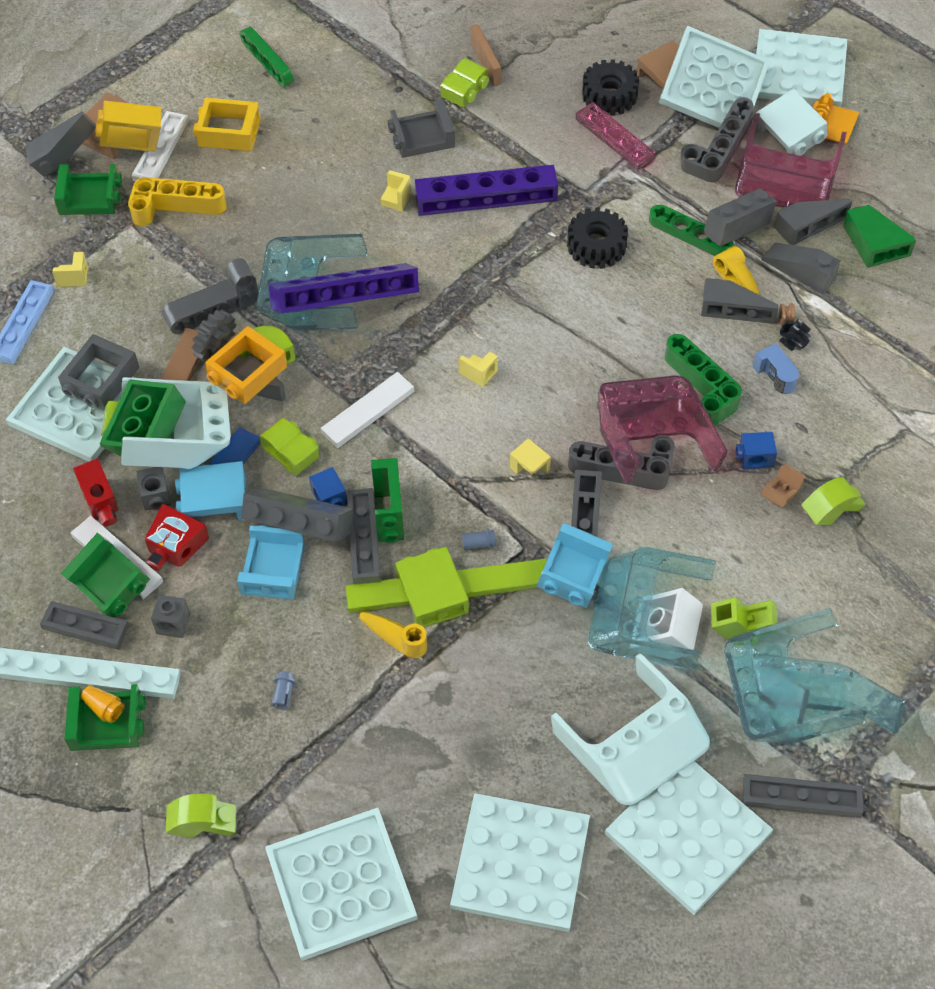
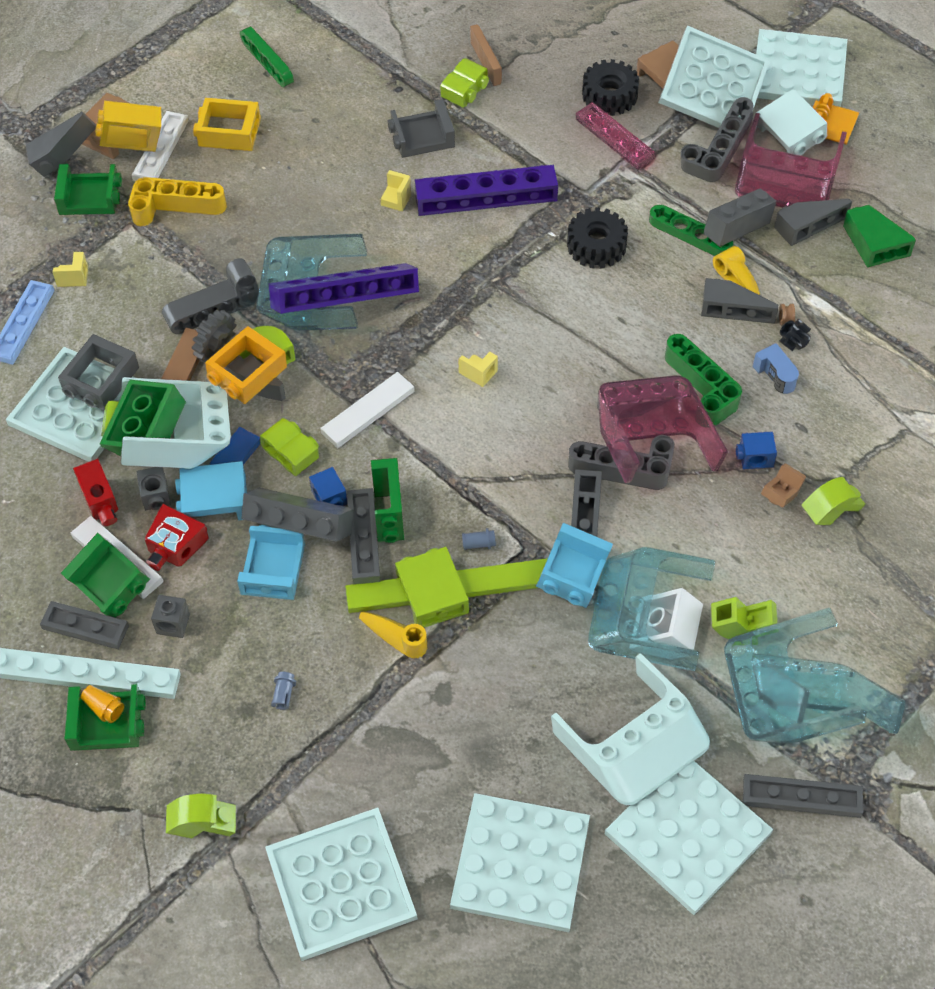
(529, 457): light yellow panel -> none
(804, 264): dark grey slope -> none

